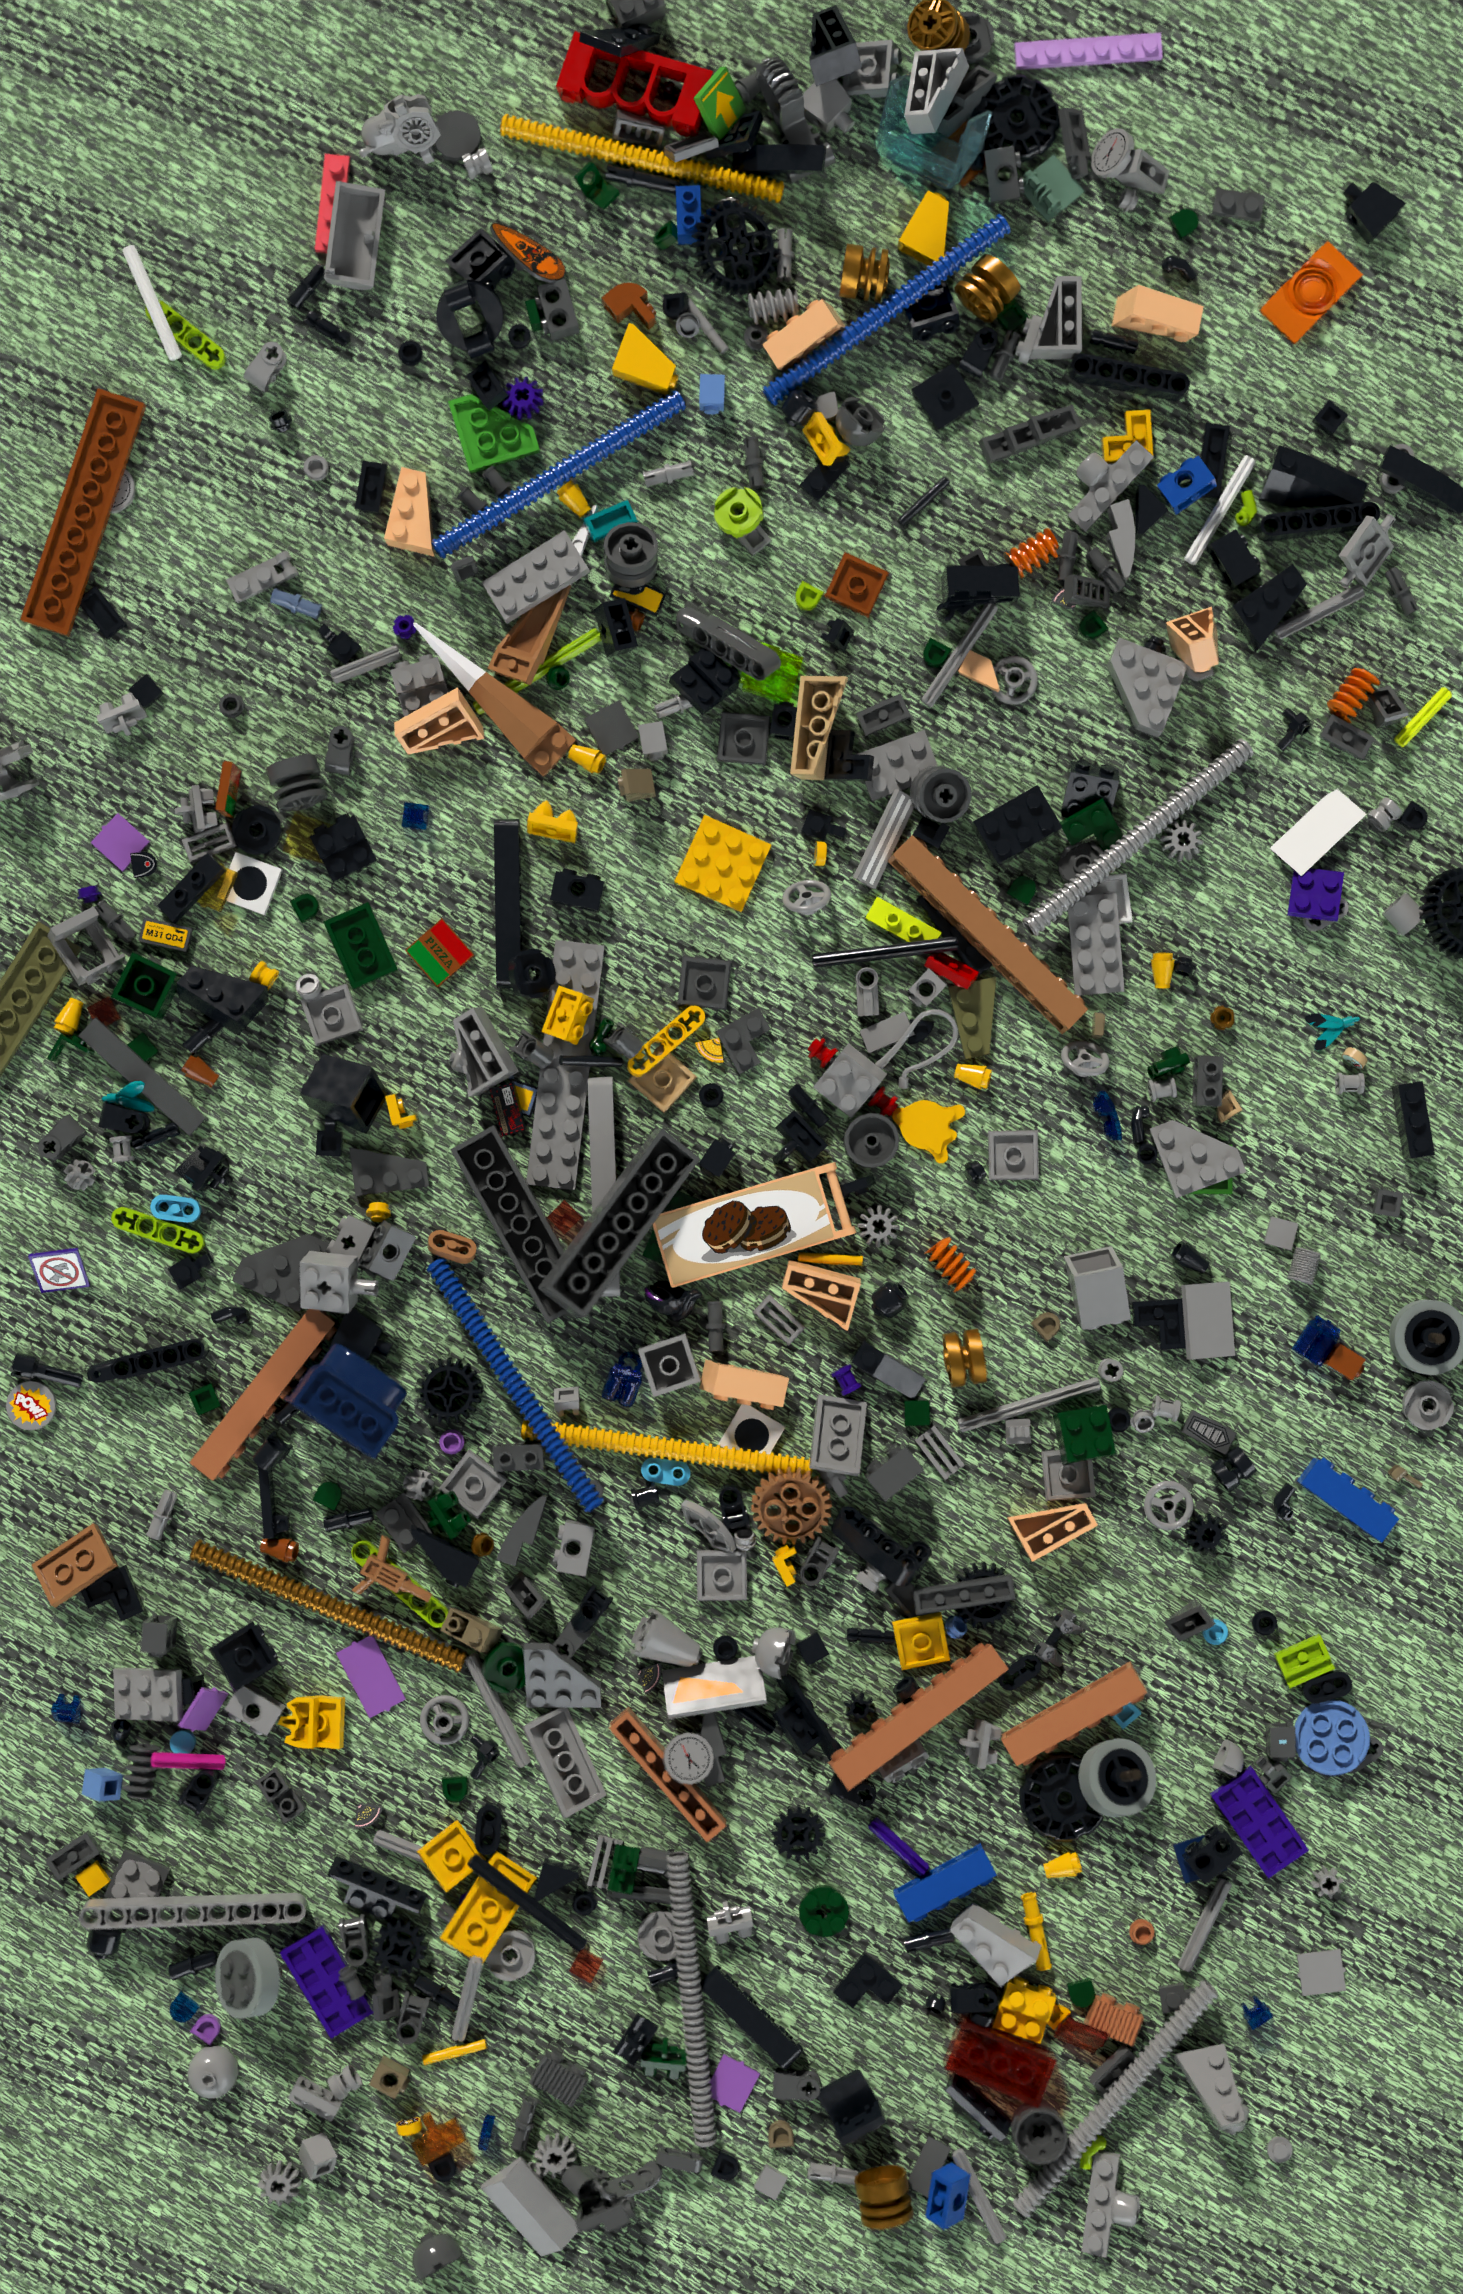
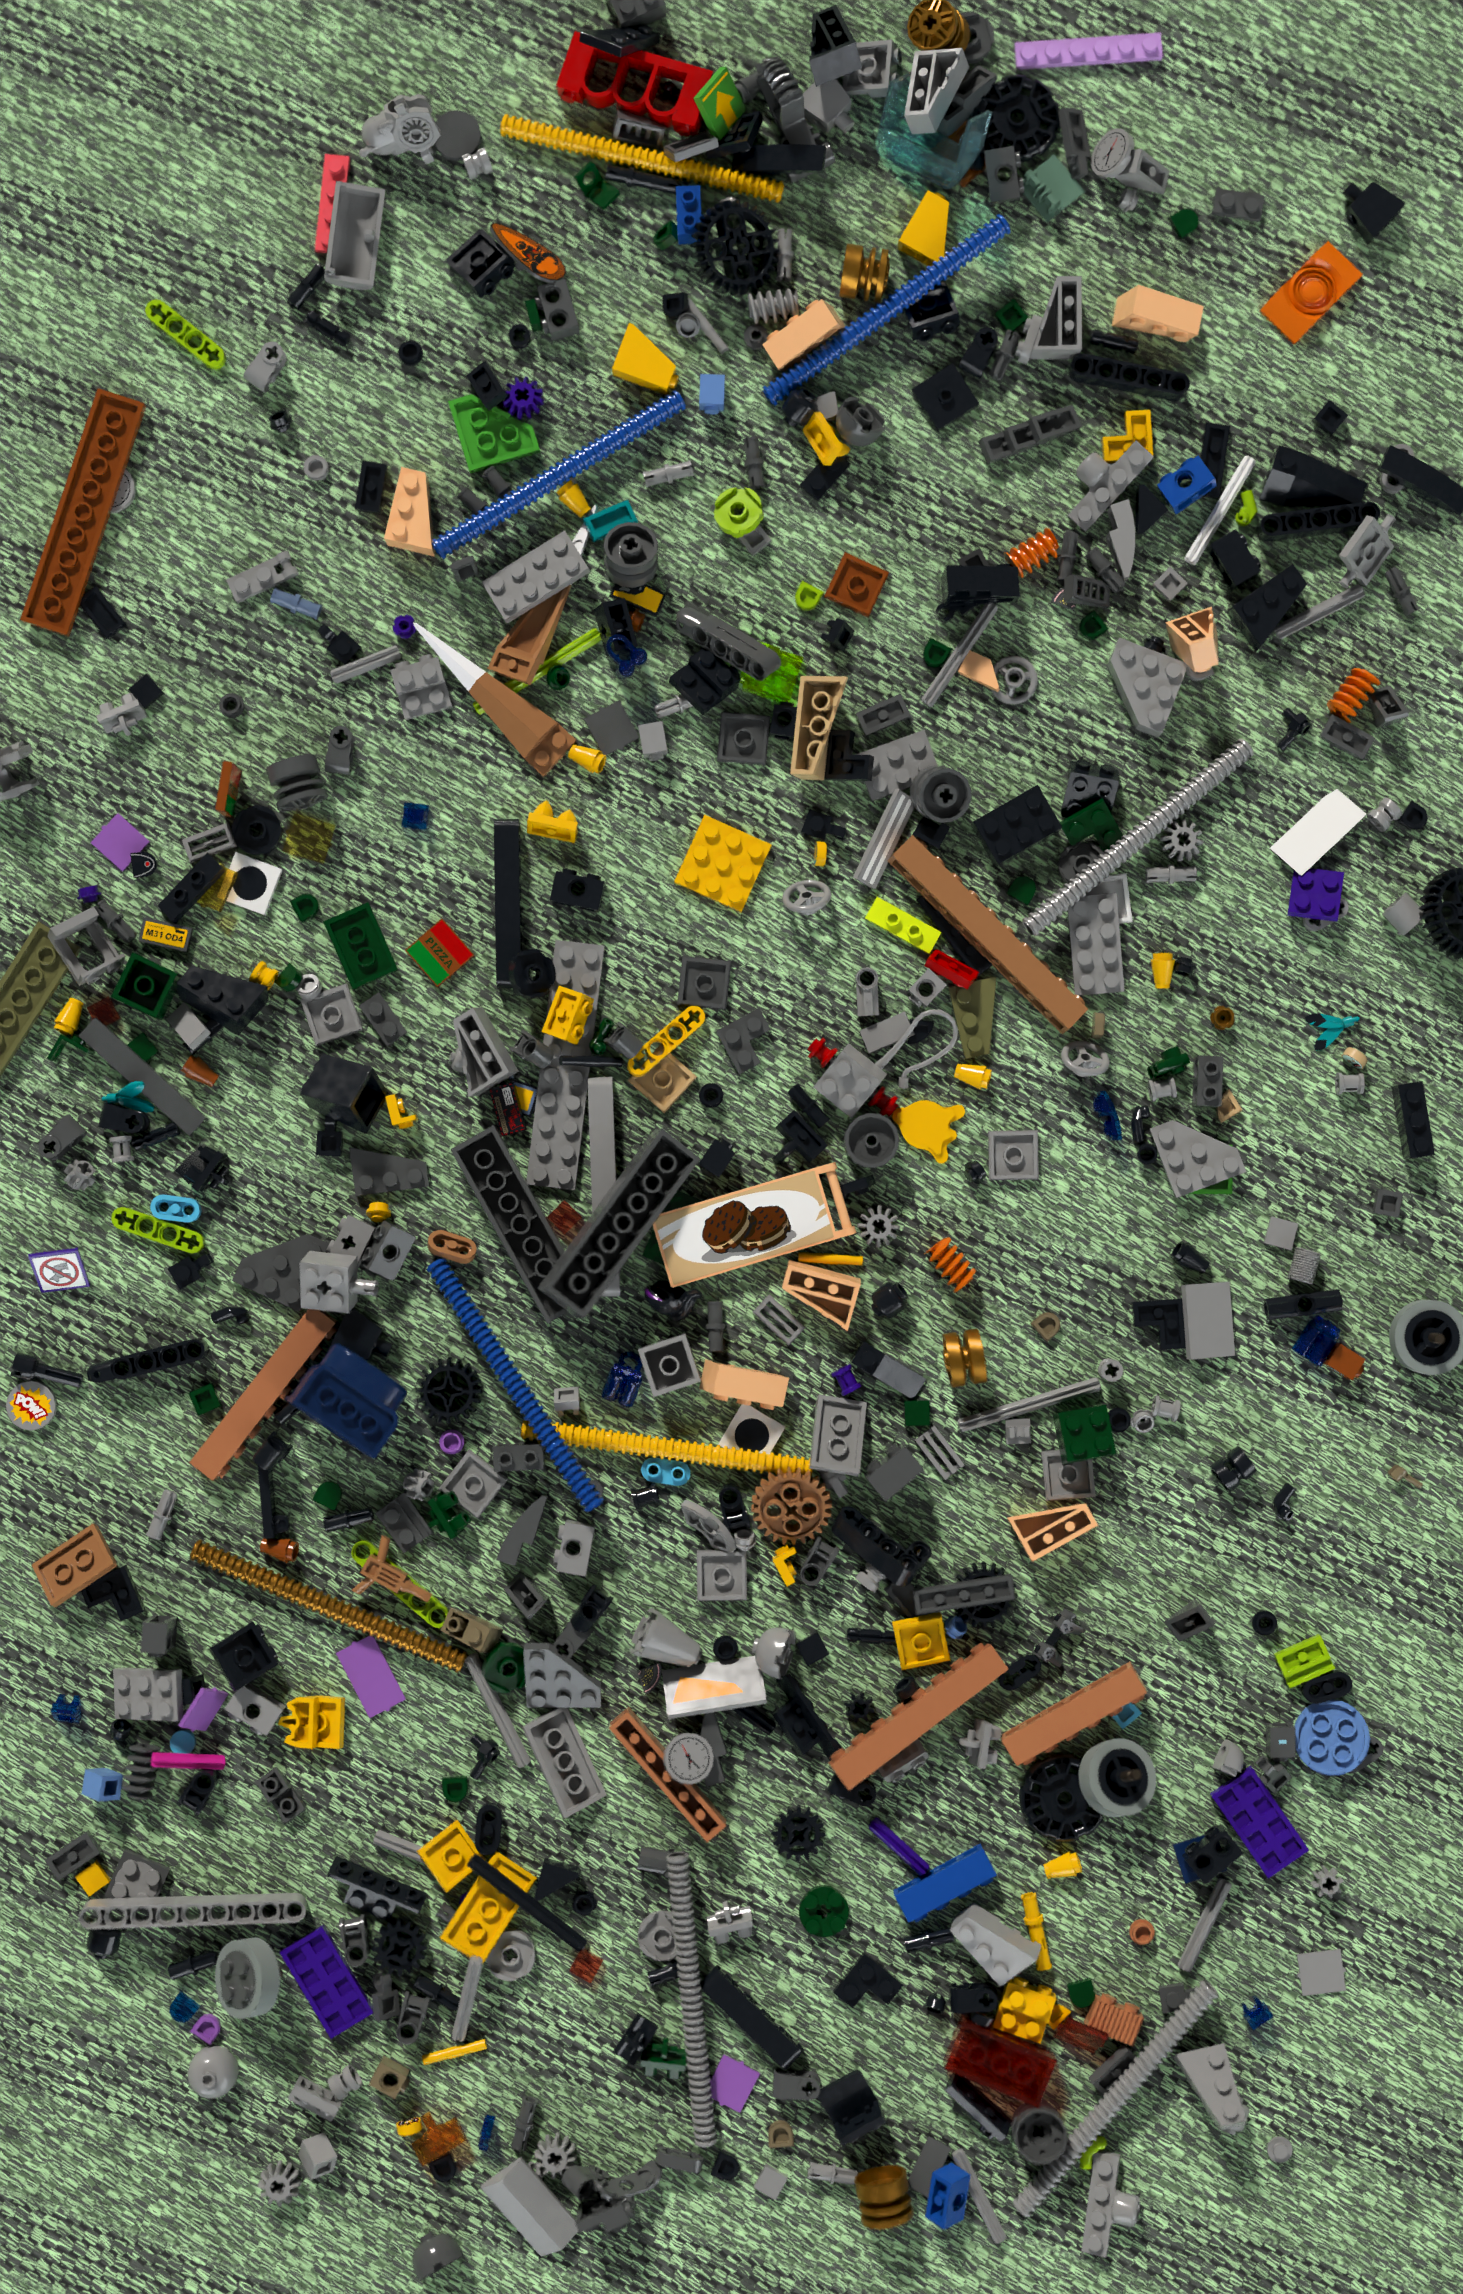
(151, 302): white axle -> none
(188, 1026): none -> light grey tile
(198, 798): light grey hips -> none
(289, 978): none -> dark green tile
(343, 847): black plate -> none
(351, 1982): dark grey pin -> none
(367, 1814): dark grey tile -> none
(383, 1019): none -> dark grey plate
(439, 724): light nougat wedge -> none
(451, 1560): black slope -> none
(462, 1719): light grey piece -> none
(477, 339): black piece -> none
(482, 1544): pearl gold plate -> none
(559, 2077): dark grey brick -> none
(600, 1884): light grey tile -> none
(623, 1869): dark green hips -> none
(627, 299): dark orange brick -> none
(634, 659): none -> clear blue piece
(636, 784): dark tan slope -> none
(647, 1894): dark grey axle -> none
(710, 1050): yellow tile -> none
(885, 952): black axle -> none
(923, 501): black piece -> none
(987, 288): pearl gold wheel -> none
(1098, 1288): light grey slope -> none
(1159, 1502): light grey piece -> none
(1169, 584): none -> light grey tile
(1170, 874): none -> light grey pin
(1181, 265): black arm -> none
(1198, 1531): black gear -> none
(1208, 1432): tile -> none
(1216, 1634): medium azure tile -> none
(1317, 1303): none -> black piece
(1347, 1499): blue brick -> none
(1413, 1407): light grey plate -> none
(1423, 717): neon yellow axle -> none

